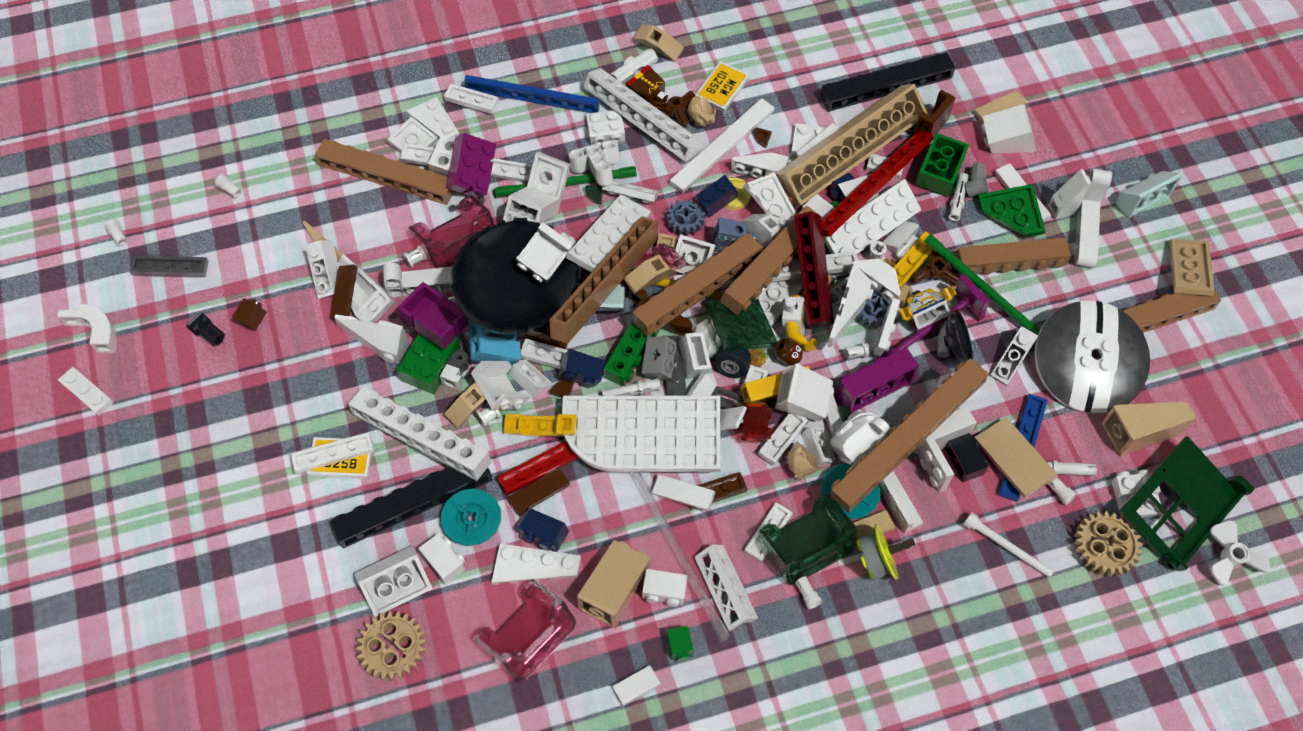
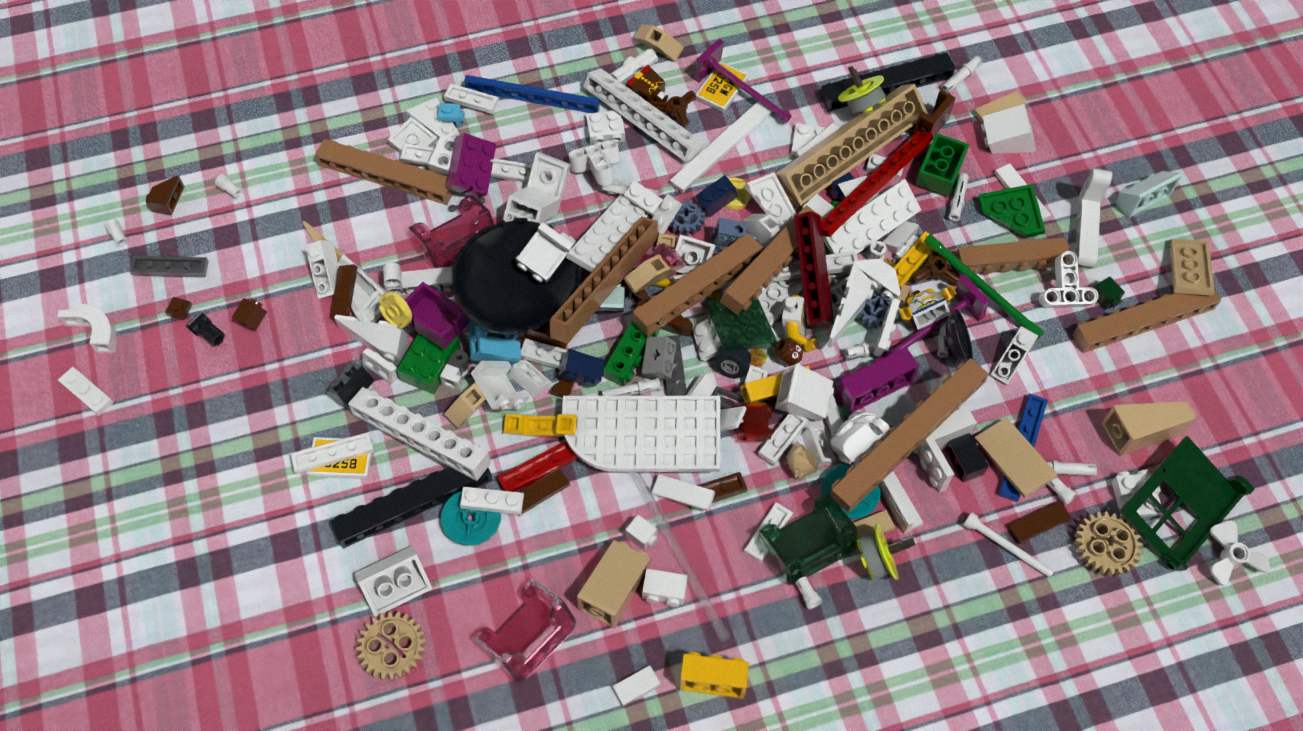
(165, 196): none -> reddish brown slope
(178, 308): none -> reddish brown plate
(349, 384): none -> black brick
(379, 365): none -> white plate
(395, 309): none -> light yellow tile
(415, 256): white bush -> none
(442, 559): white brick -> none
(451, 113): none -> medium azure bracket
(487, 415): white bush -> none
(492, 500): none -> white plate
(525, 563): white wing -> none
(543, 530): dark blue brick -> none
(594, 193): clear green tile -> none
(624, 172): green piece -> none
(641, 533): none -> white brick
(643, 198): none -> white plate
(666, 212): none -> white plate
(680, 643): green brick -> none
(694, 354): white brick -> none
(701, 111): tan hair -> none
(710, 60): none -> magenta tile
(714, 675): none -> yellow brick
(732, 585): white fence -> none
(759, 164): white slope -> none
(762, 136): reddish brown tile -> none
(863, 94): none -> piece
(965, 71): none -> white pin
(977, 181): light grey piece -> none
(1039, 522): none -> reddish brown tile
(1070, 195): white slope -> none
(1071, 288): none -> white beam
(1071, 371): dish -> none
(1109, 293): none -> dark green brick

